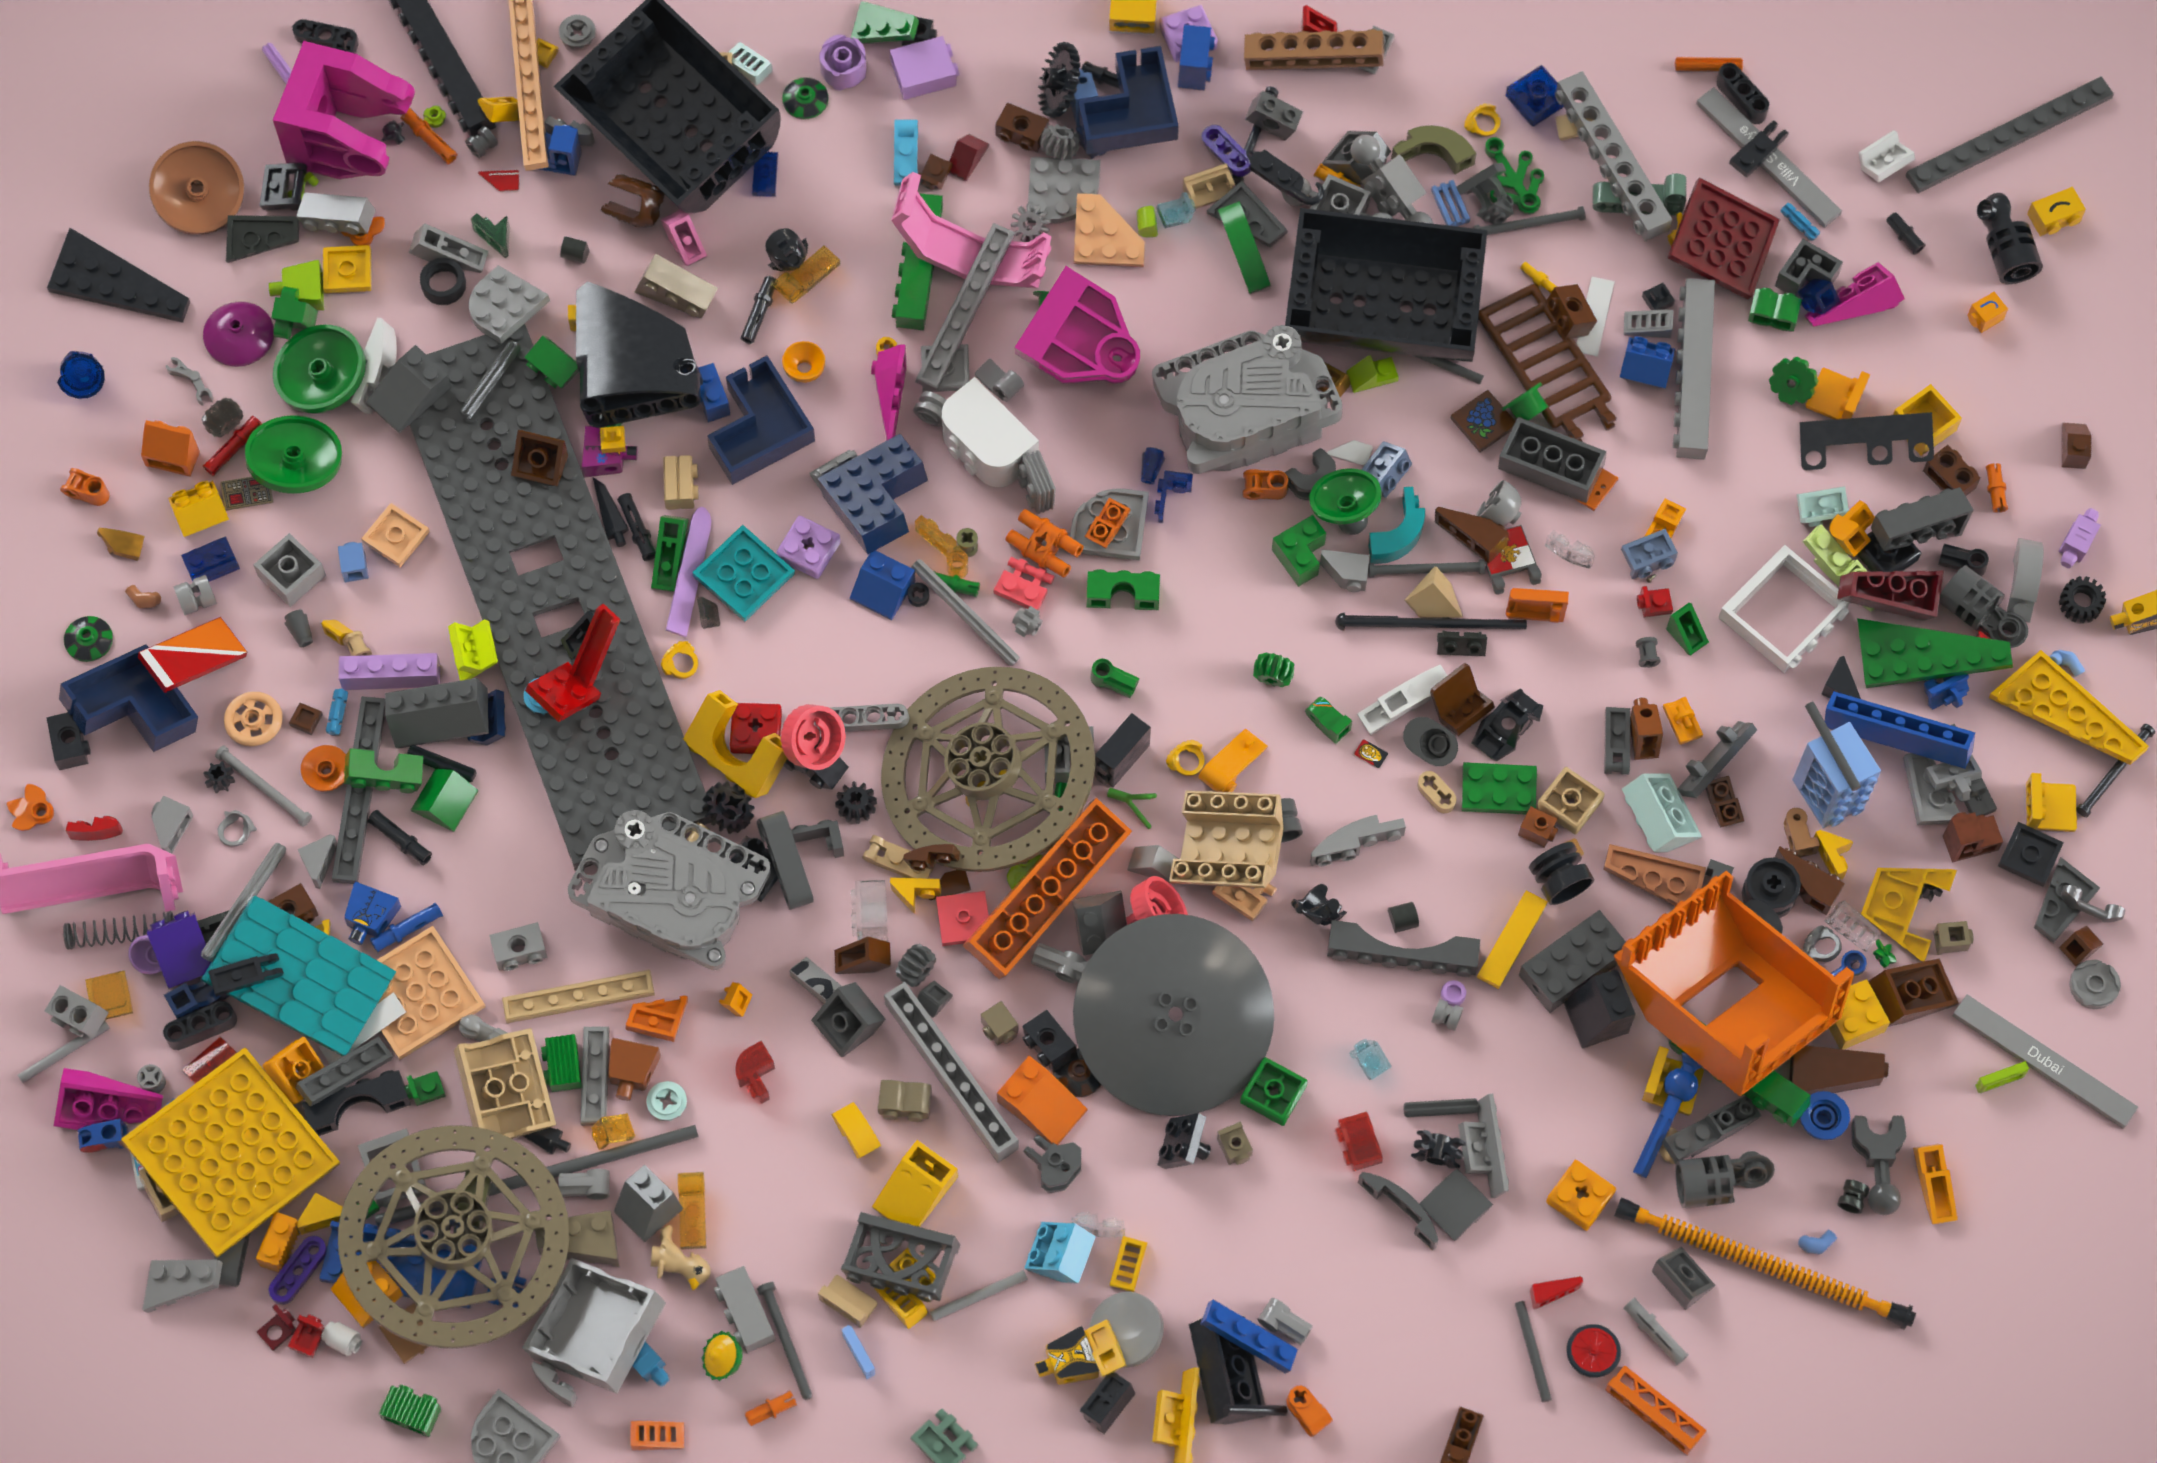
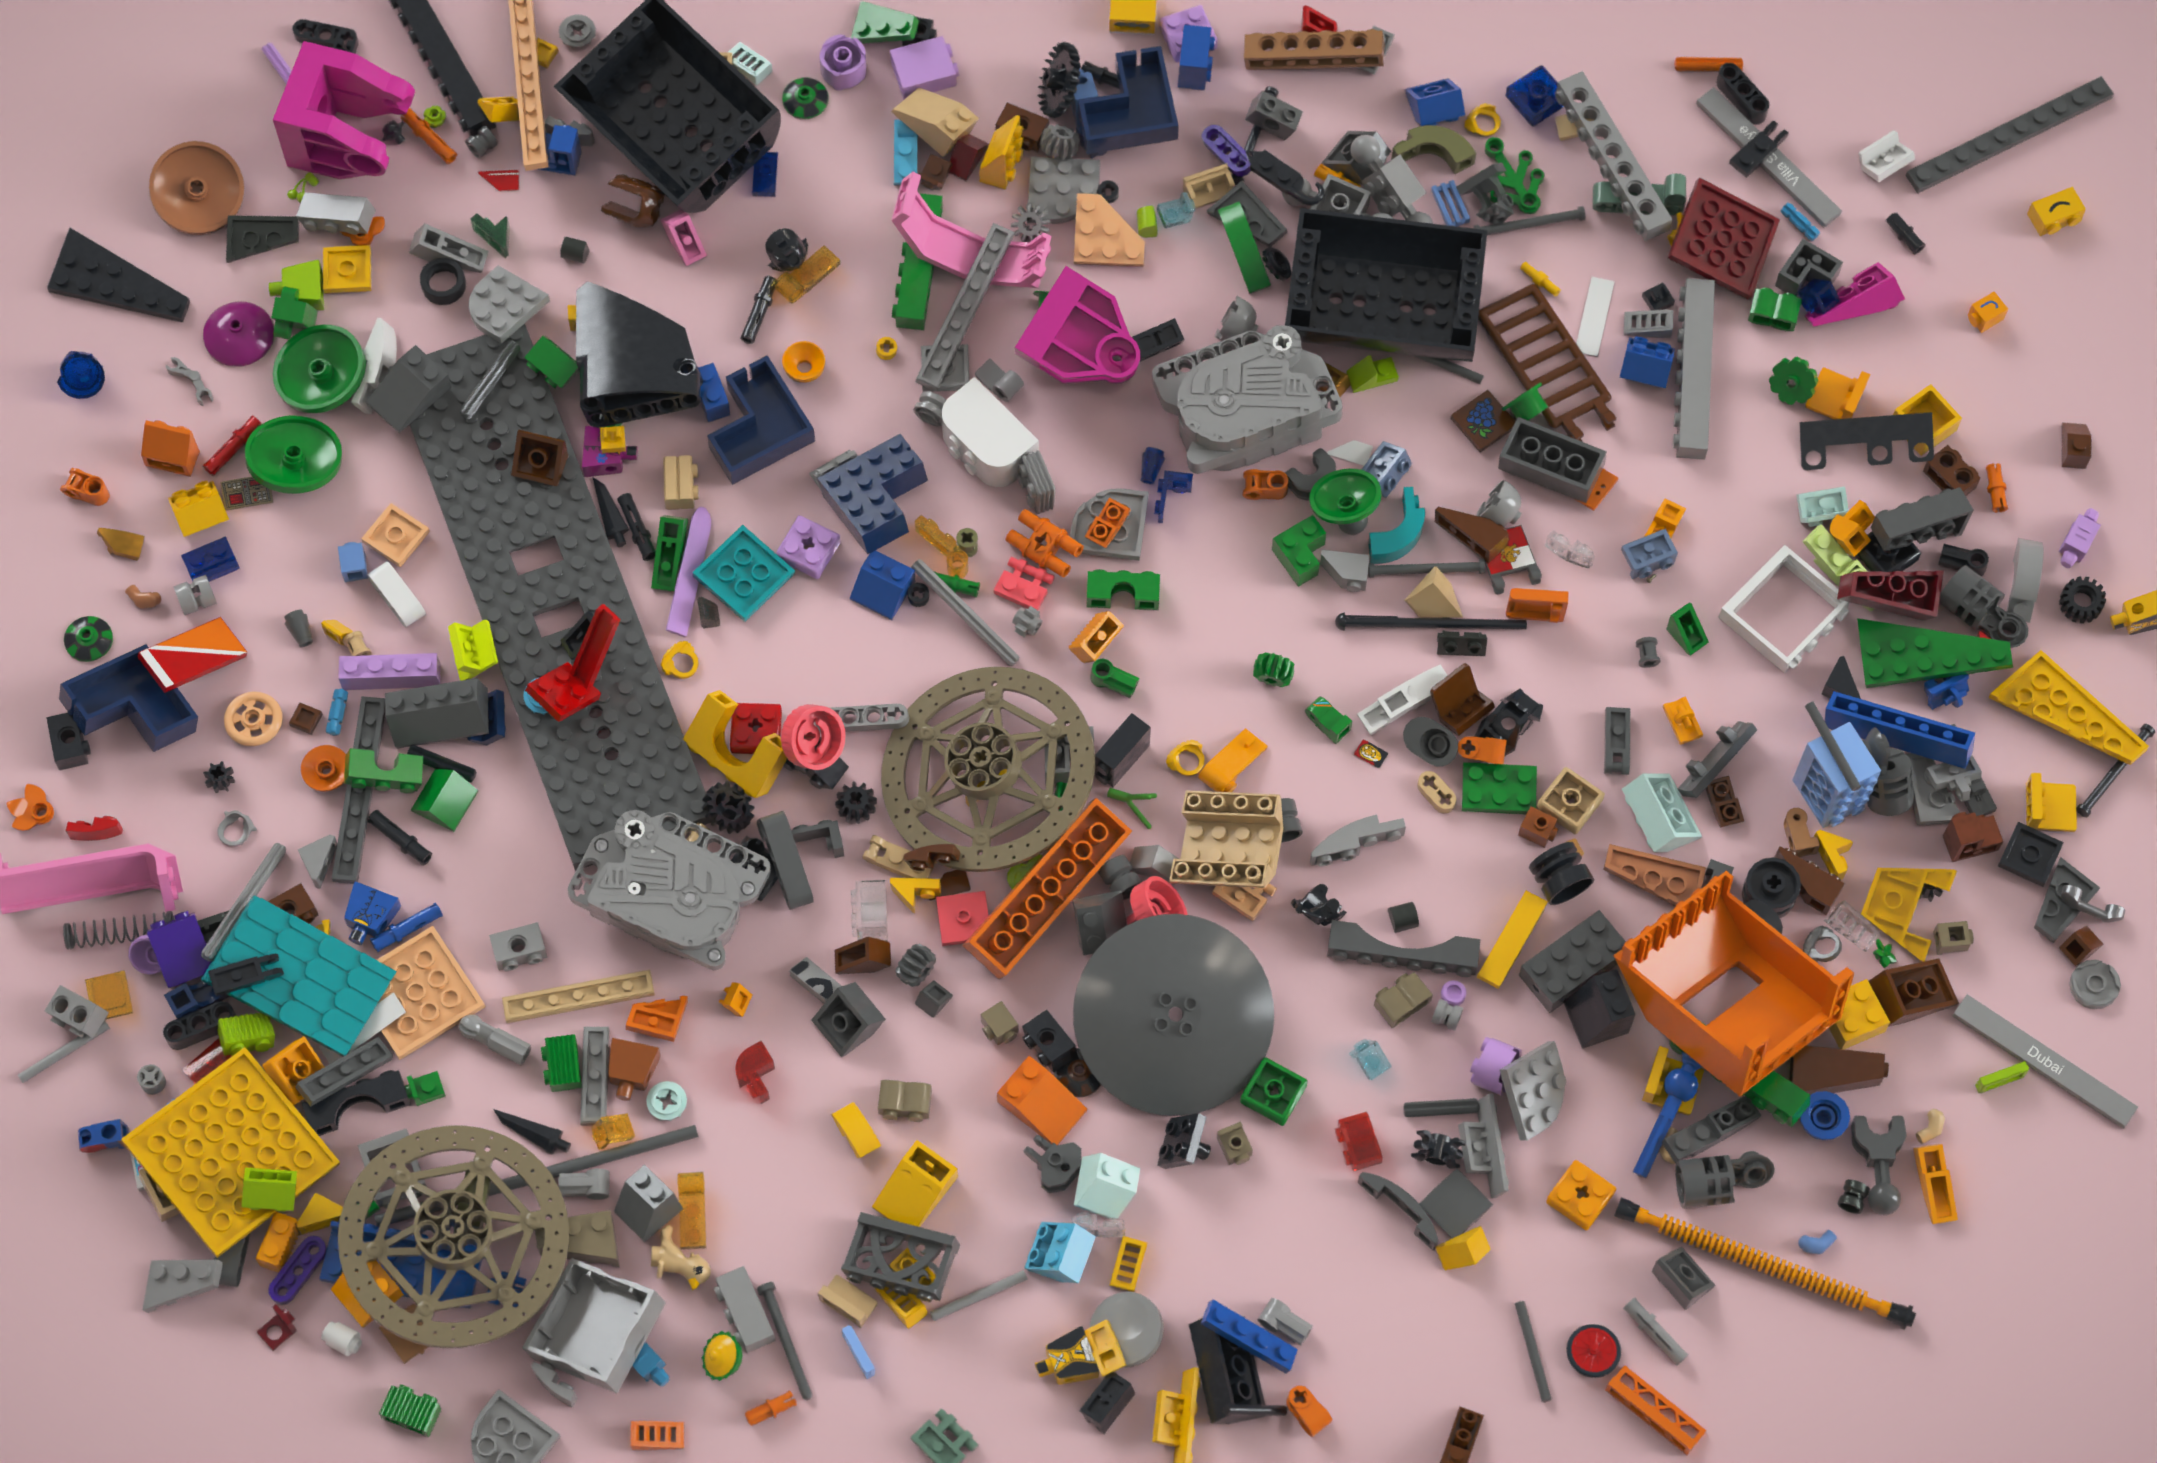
(94, 1099): dark pink wedge -> none
(170, 822): light grey slope -> none
(222, 417): clear smoke gear -> none
(246, 1031): none -> lime brick
(269, 1189): none -> lime brick
(276, 186): black plate -> none
(289, 570): light grey brick -> none
(303, 817): light grey bar -> none
(307, 1335): red bracket -> none
(396, 594): none -> white beam
(505, 1084): tan piece -> none
(675, 287): wedge -> none
(889, 381): dark pink wedge -> none
(936, 119): none -> tan slope
(951, 1072): light grey brick -> none
(1002, 155): none -> yellow slope
(1066, 965): light grey piece -> none
(1096, 637): none -> light orange brick
(1105, 1185): none -> light aqua slope
(1113, 186): none -> black bush
(1119, 875): none -> dark grey wheel
(1159, 339): none -> black brick
(1237, 319): none -> light grey cylinder
(1277, 263): none -> black gear
(1402, 999): none -> dark tan brick
(1436, 102): none -> blue slope
(1463, 1249): none -> yellow slope
(1486, 749): none -> orange piece
(1493, 1058): none -> lavender brick
(1535, 1089): none -> light grey plate
(1549, 1291): red slope -> none
(1571, 311): reddish brown brick -> none
(1645, 723): dark orange torso -> none
(1654, 602): red bracket -> none
(1849, 959): blue bar -> none
(1894, 789): none -> dark grey cylinder
(1935, 1126): none -> tan arm
(2009, 241): black cylinder -> none
(2068, 659): light blue arm -> none

